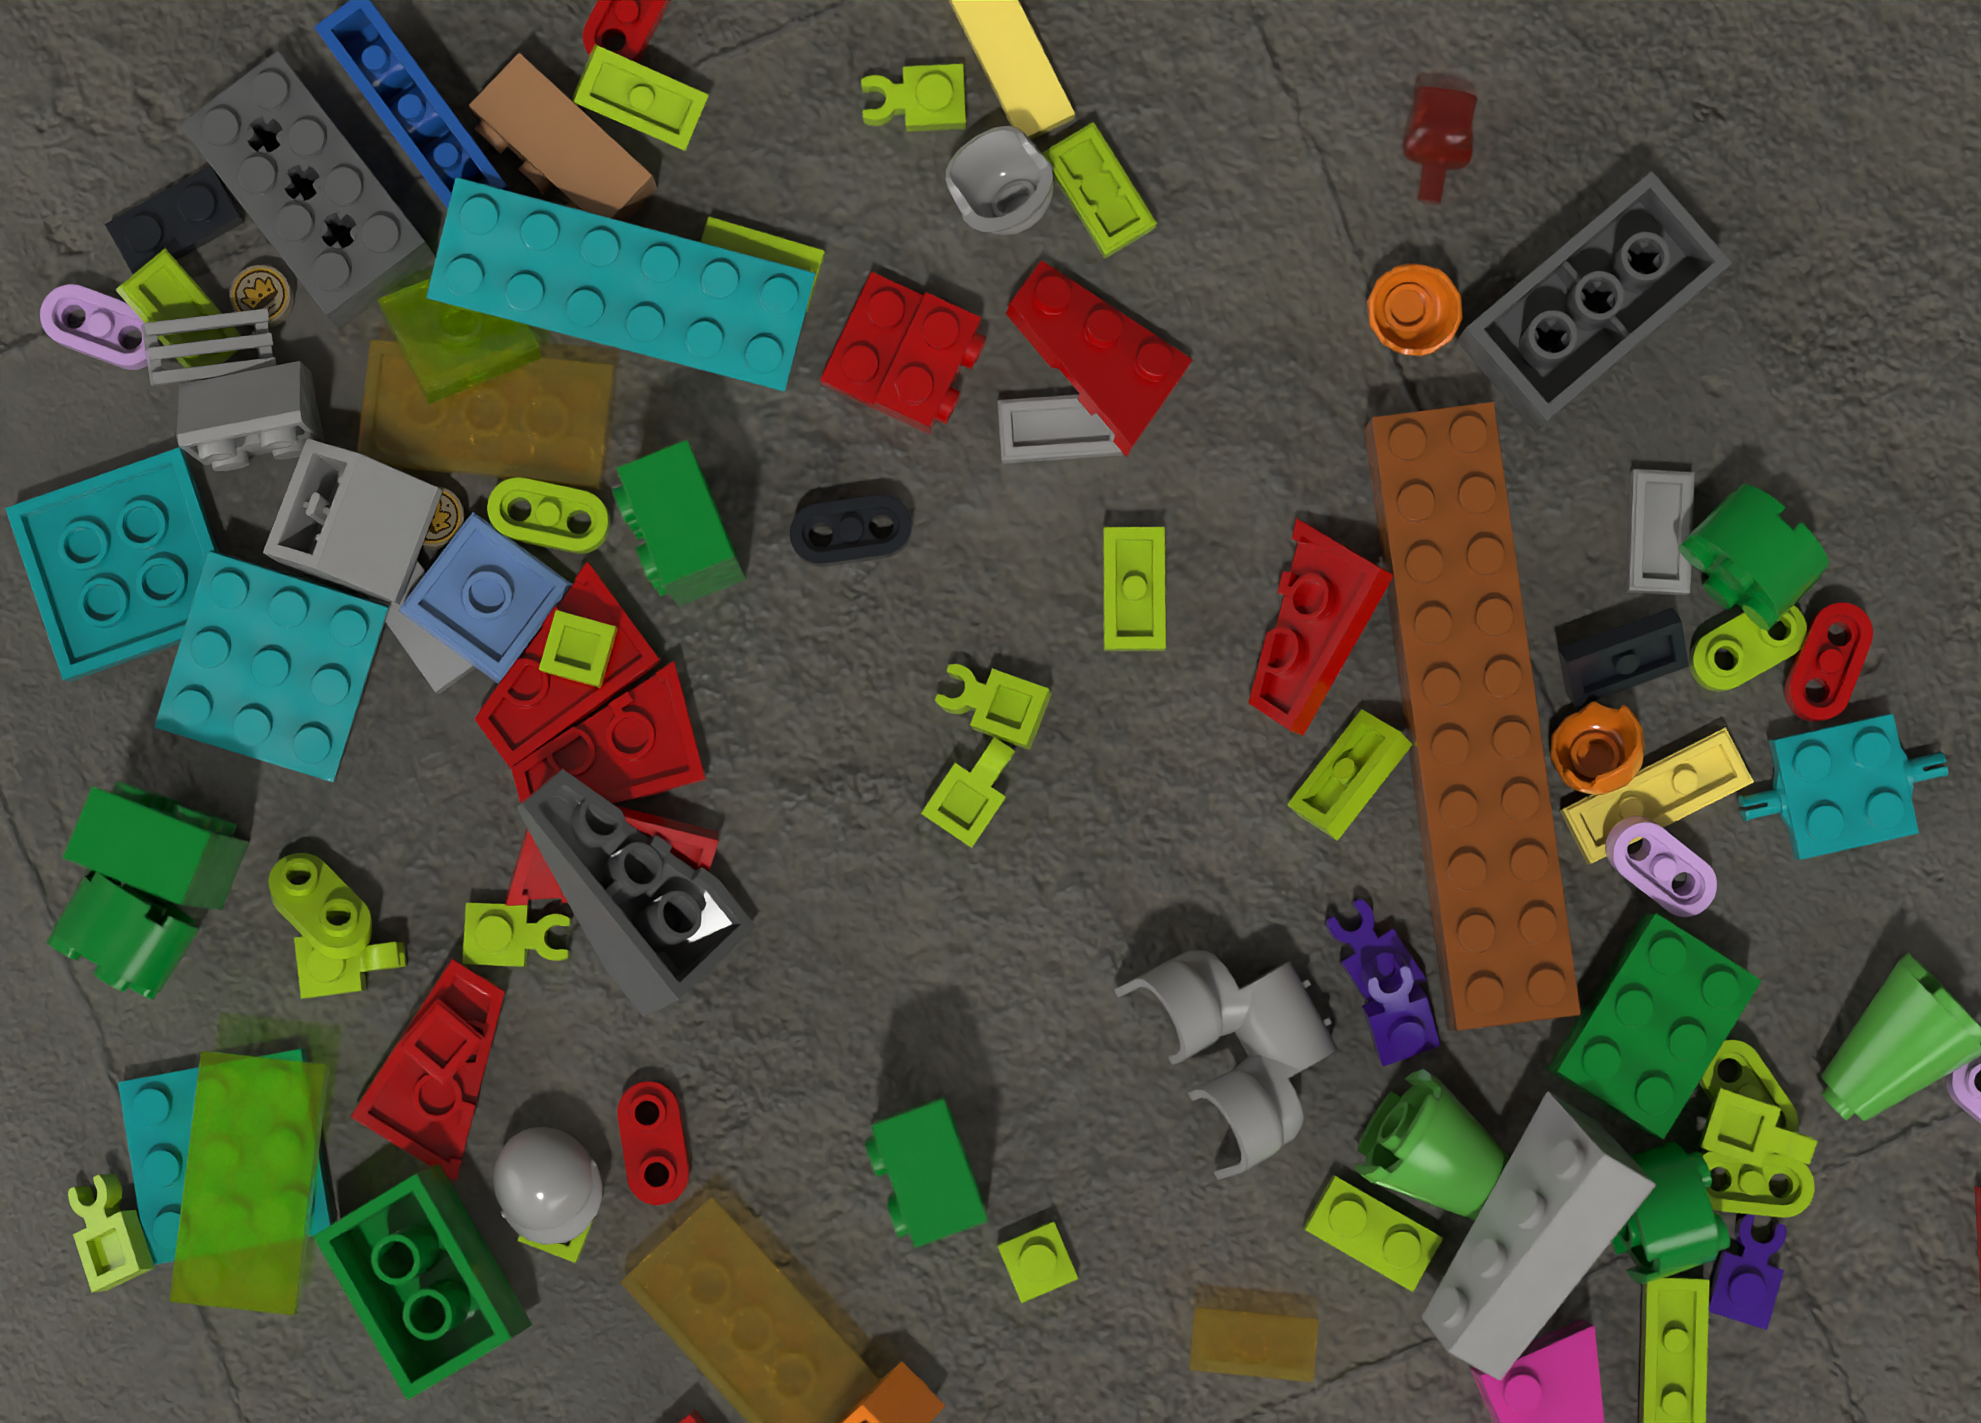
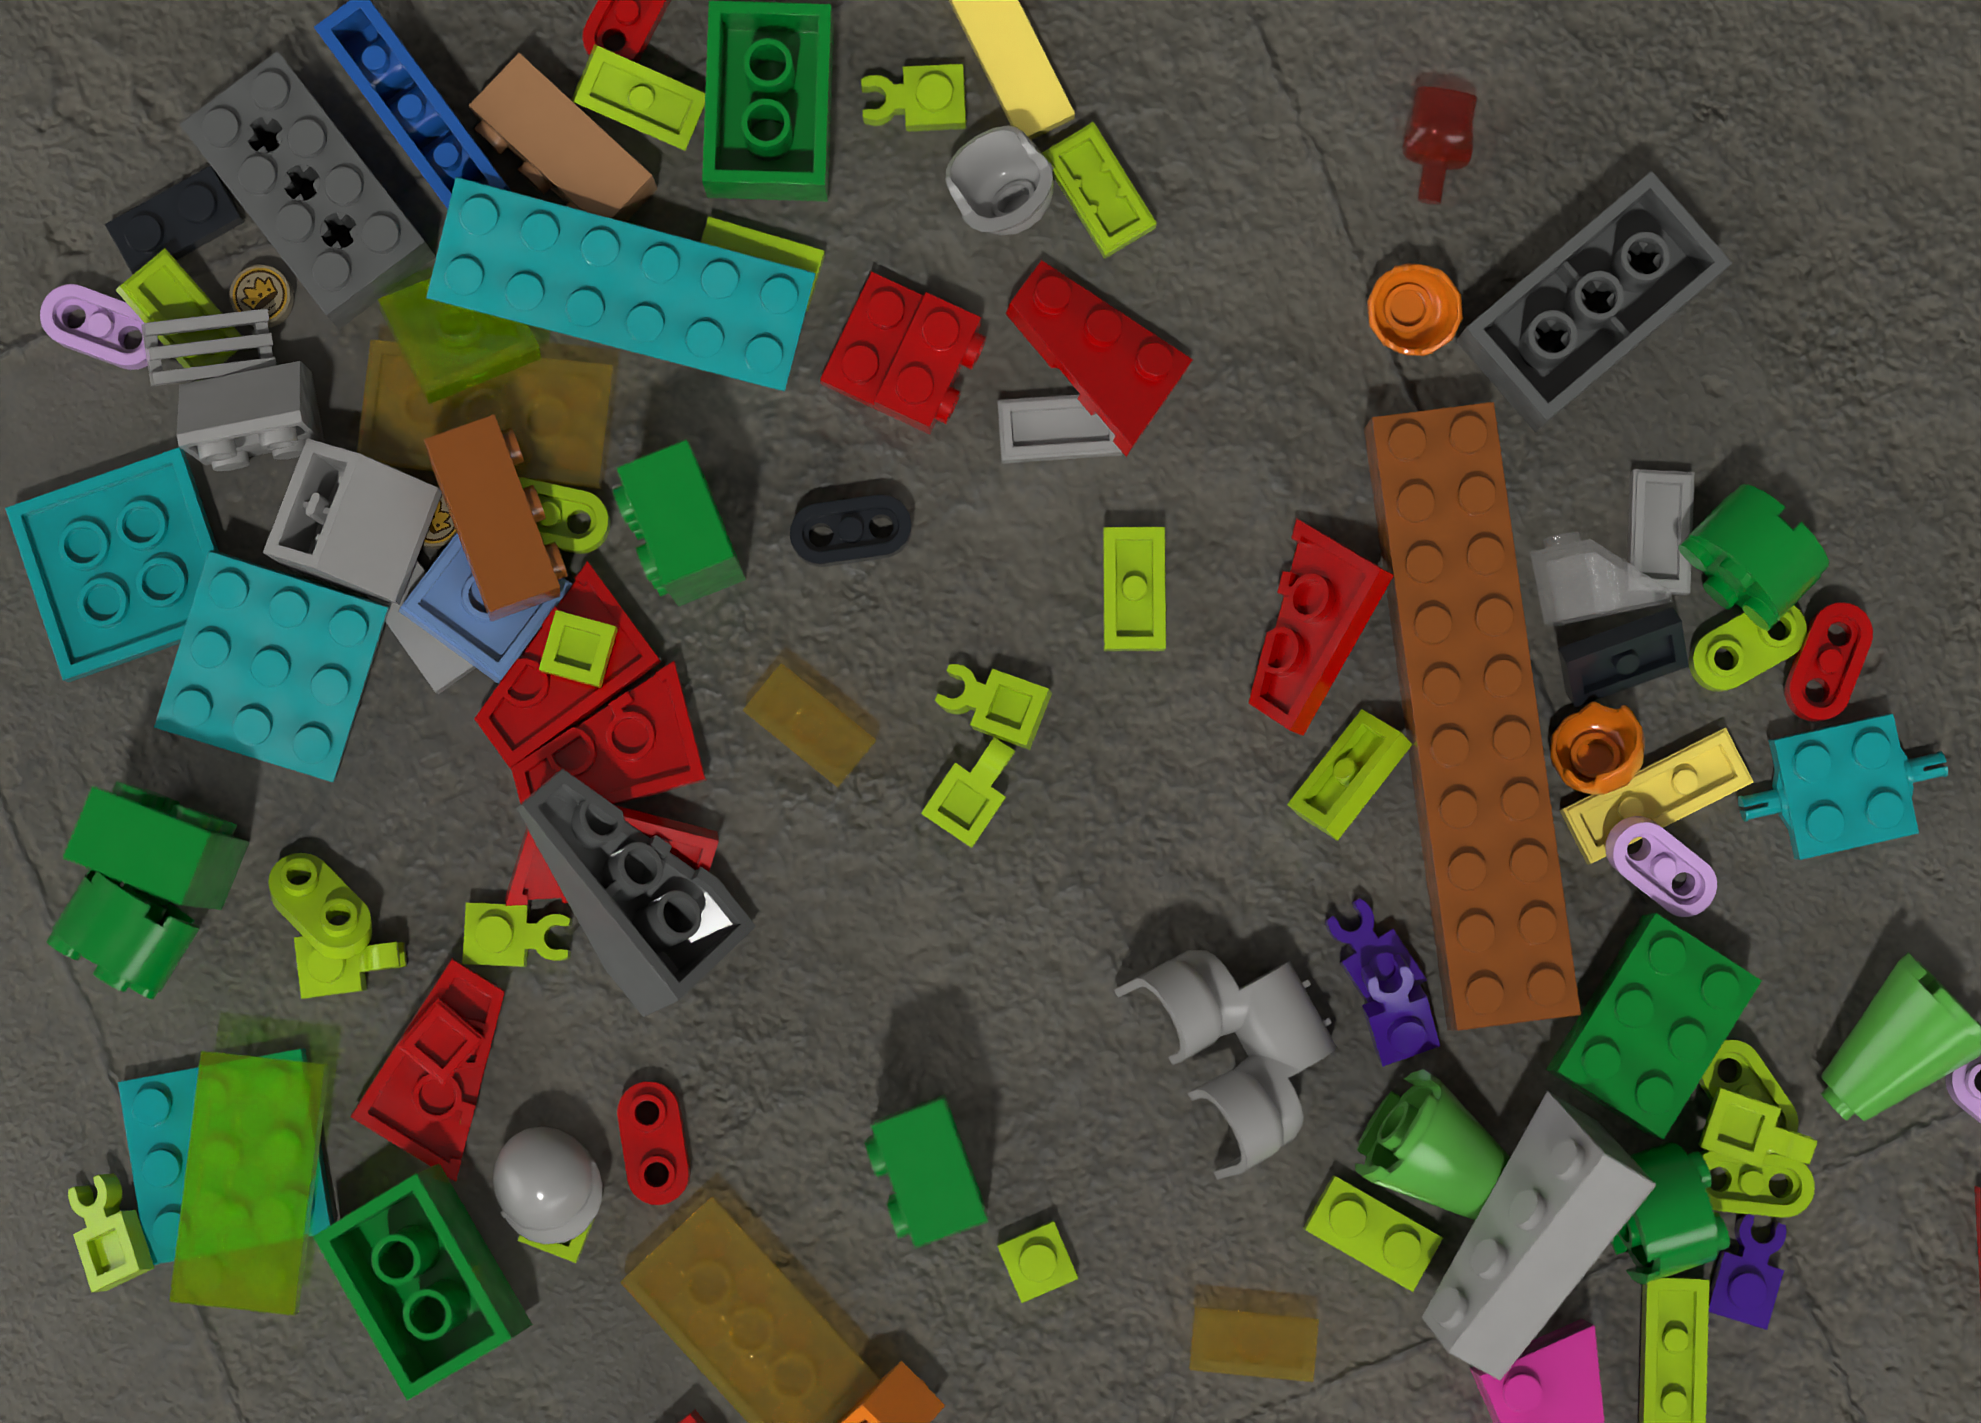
(495, 516): none -> dark orange brick
(768, 101): none -> green brick
(809, 725): none -> clear yellow plate
(1589, 582): none -> clear slope

